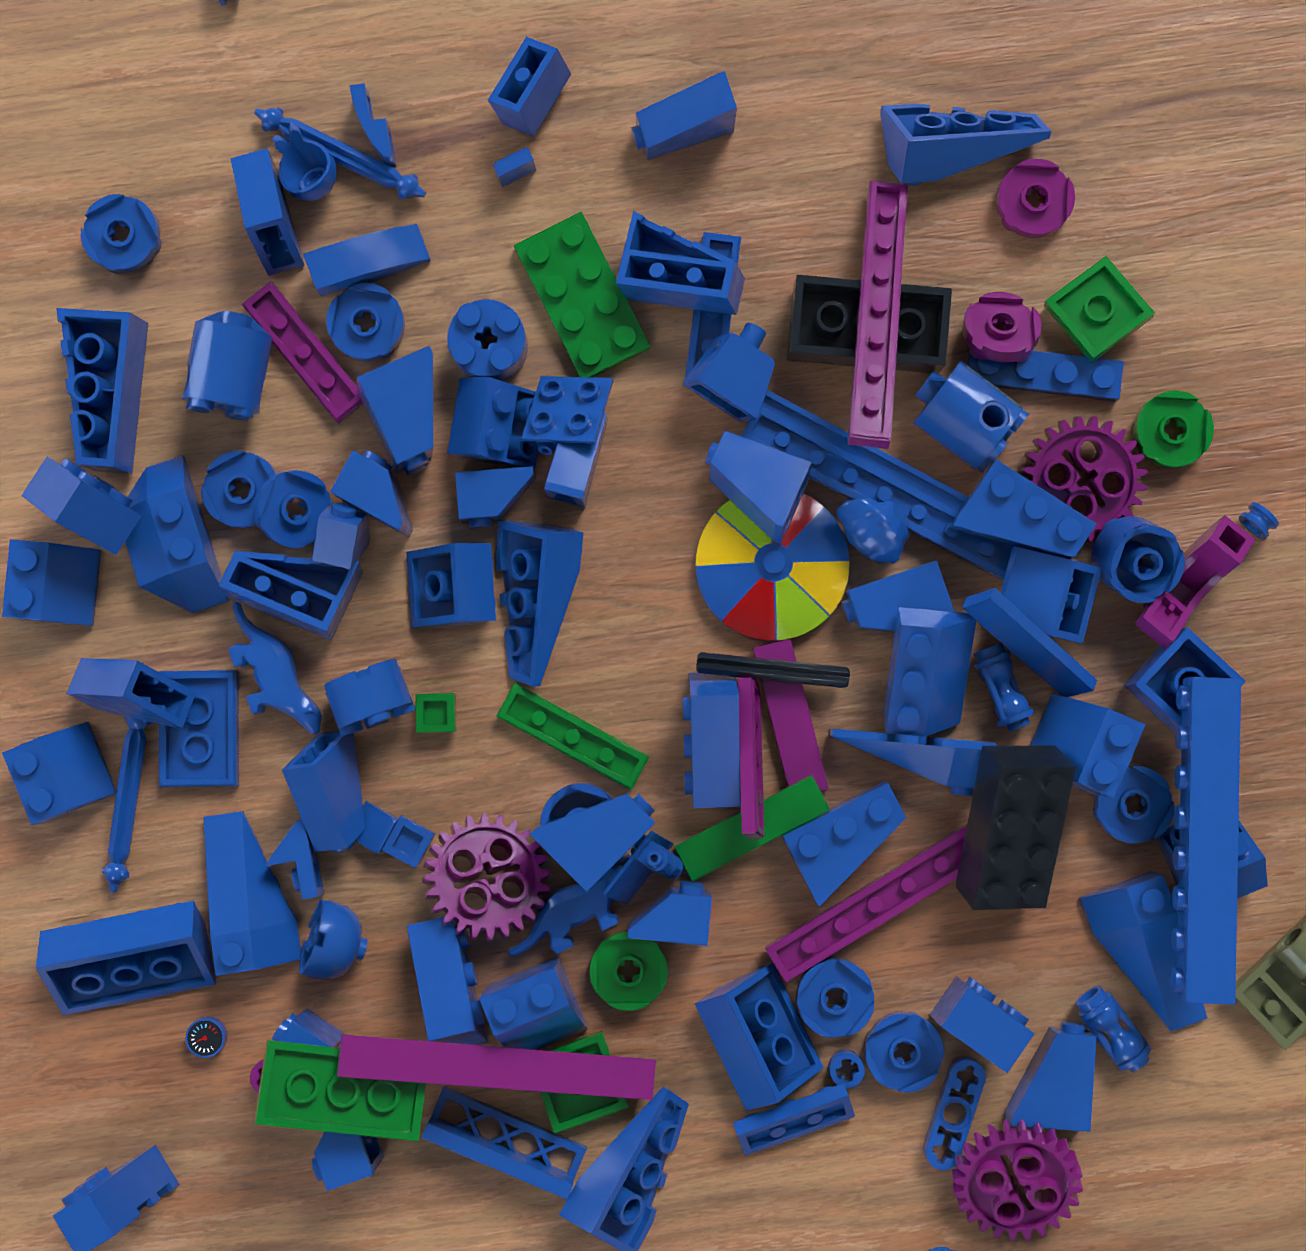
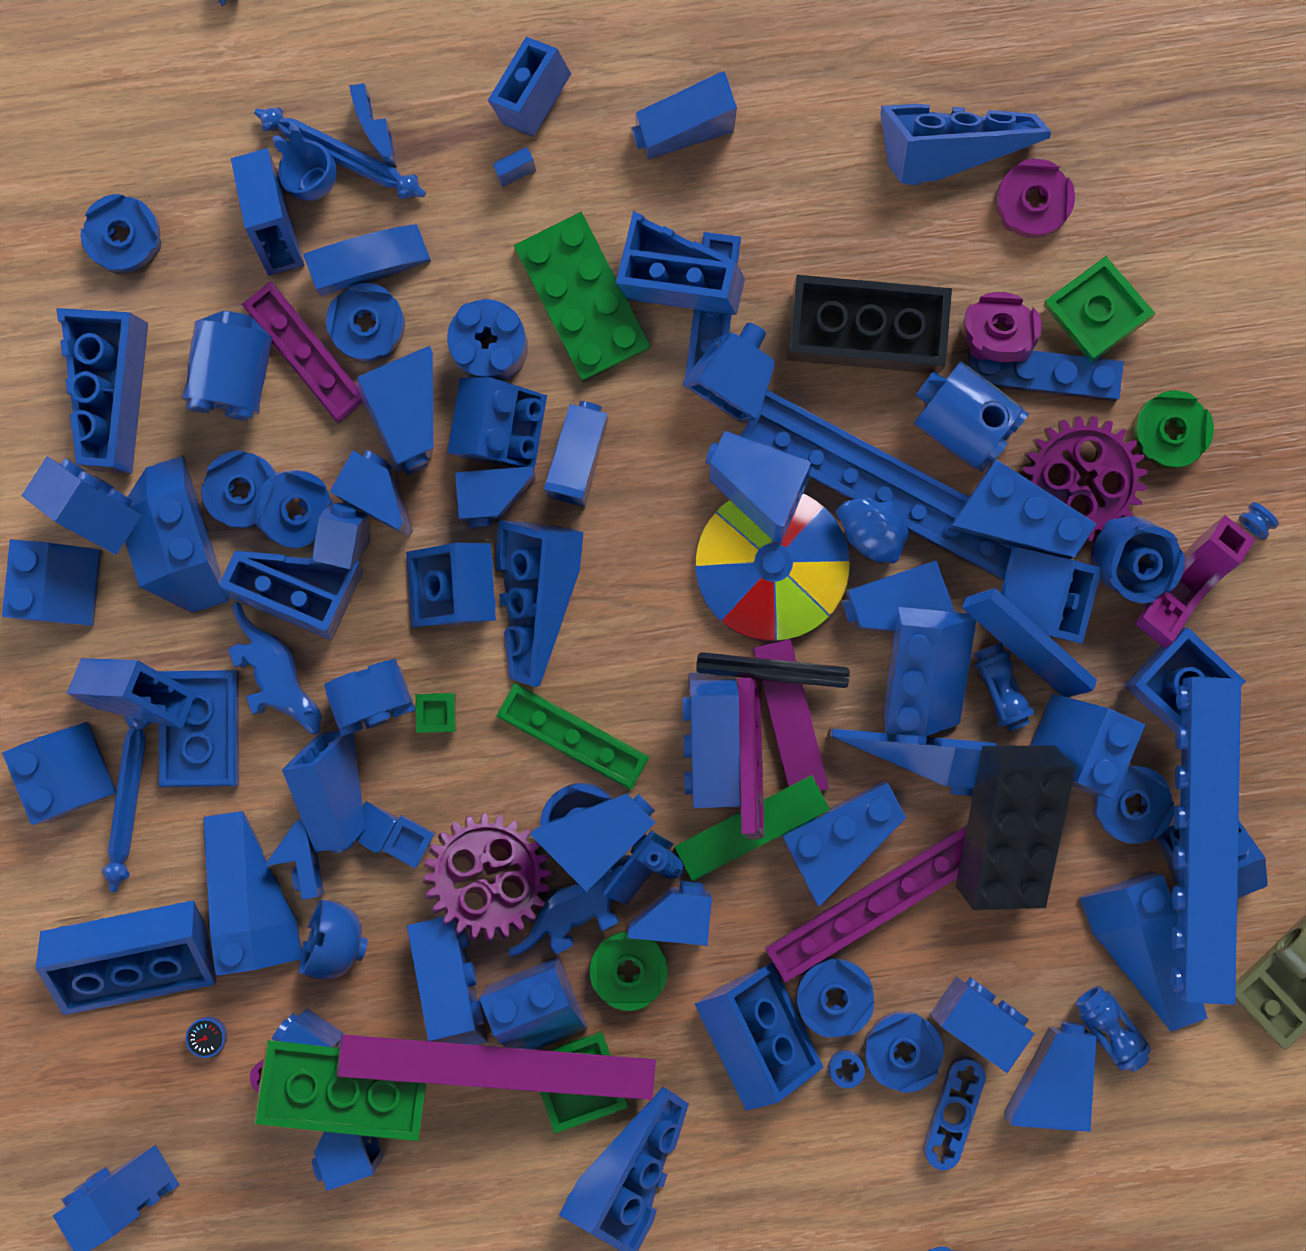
(499, 1156): blue fence -> none
(566, 411): blue hinge -> none
(794, 1119): blue plate -> none
(878, 316): magenta tile -> none
(1050, 1167): magenta gear -> none

